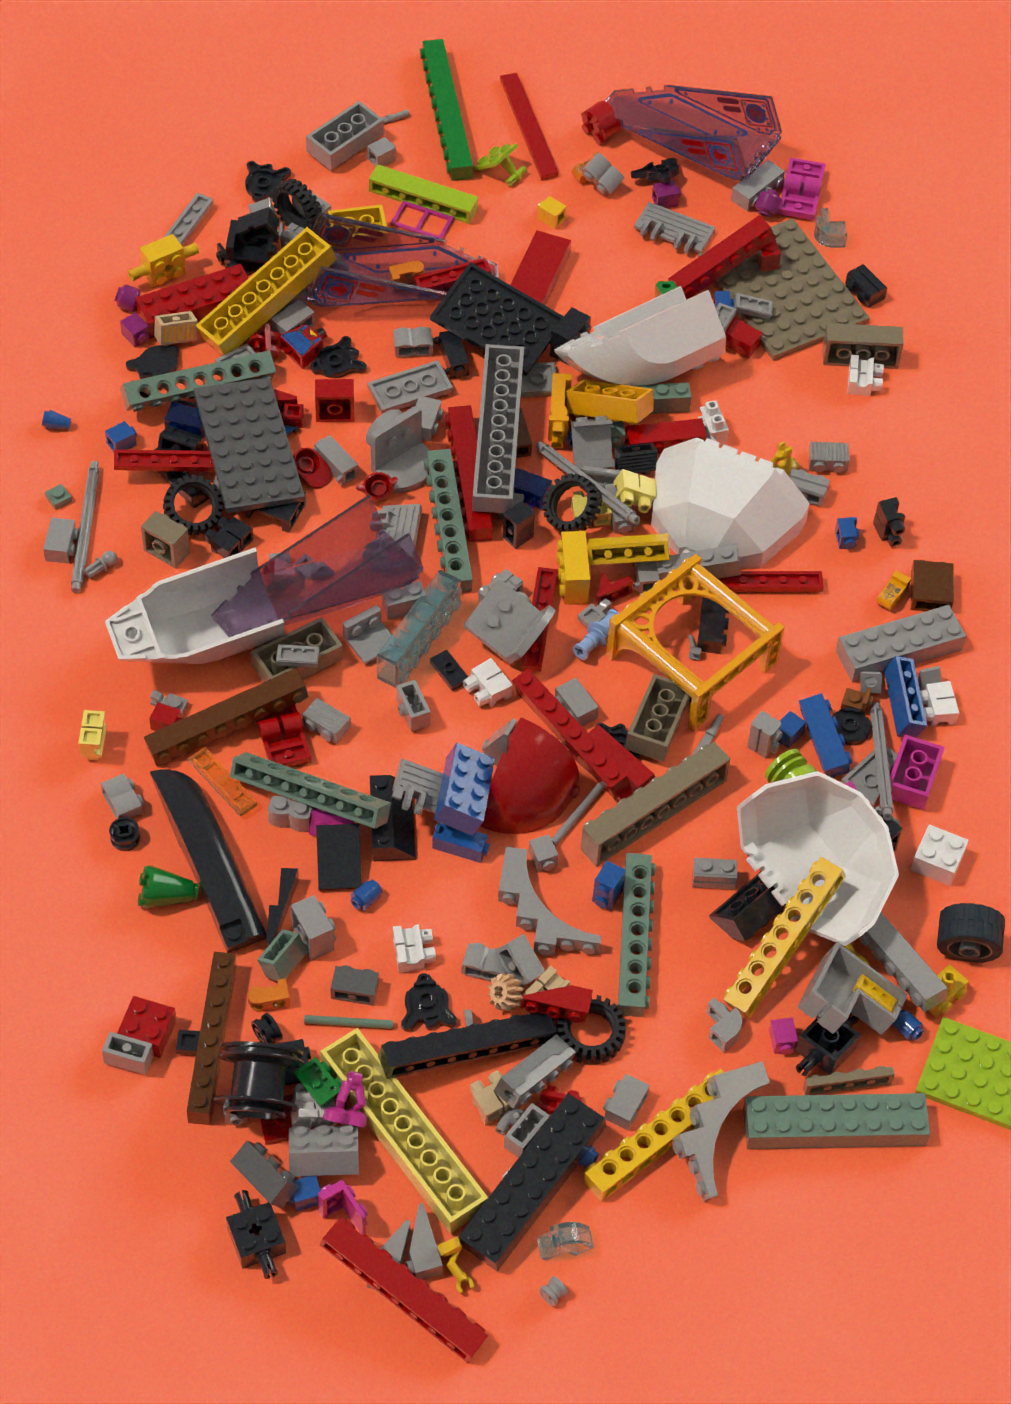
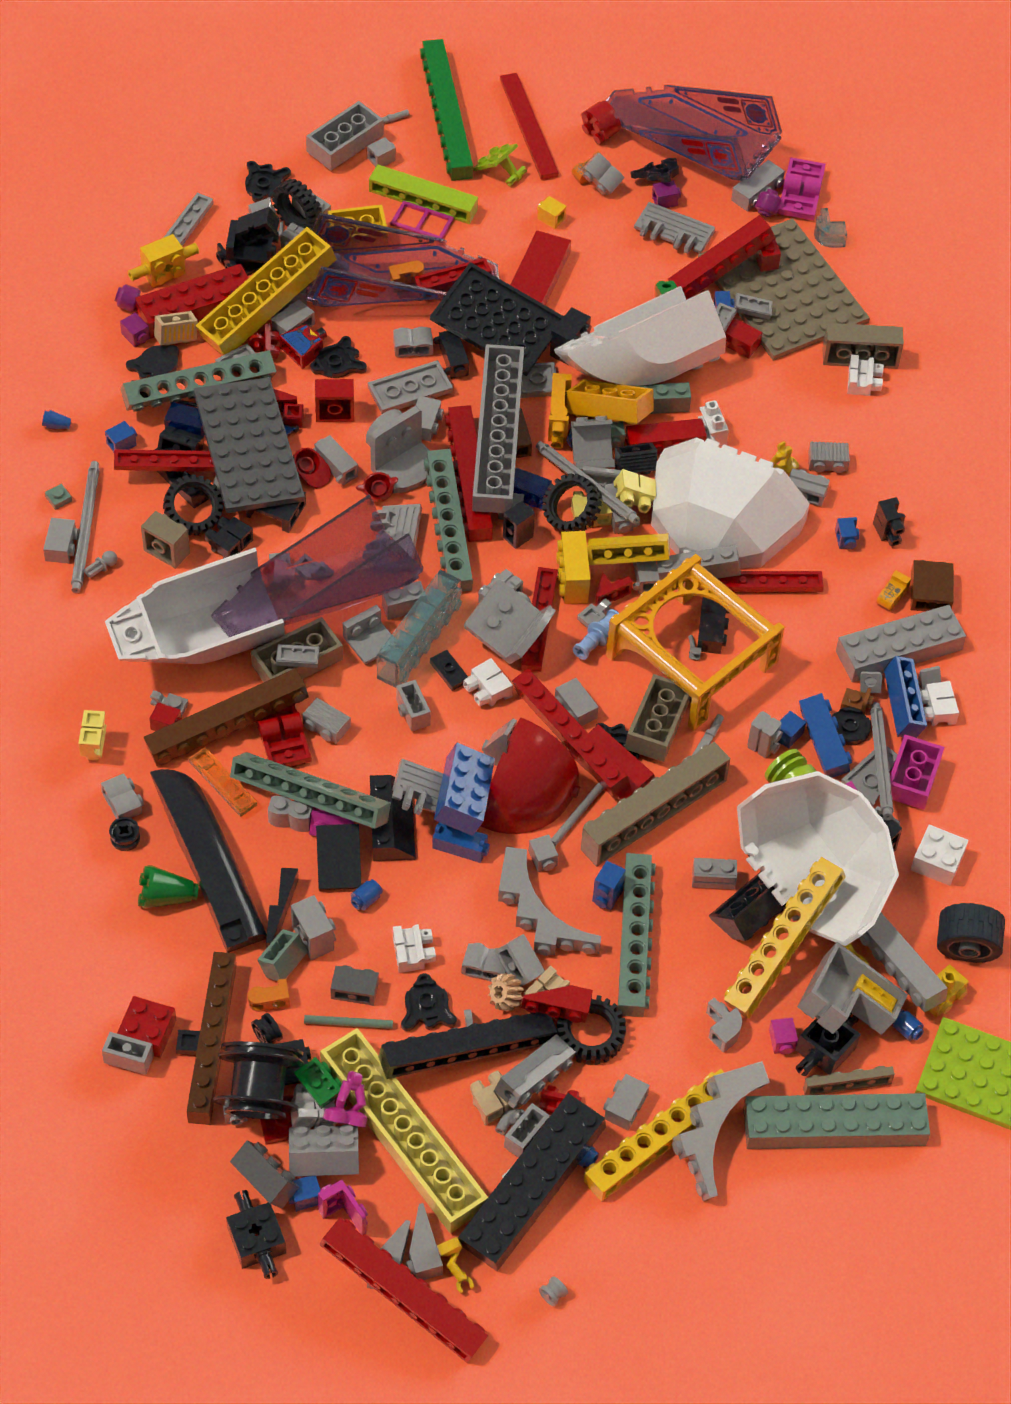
(565, 1237): clear light blue brick -> none
(865, 285): black brick -> none

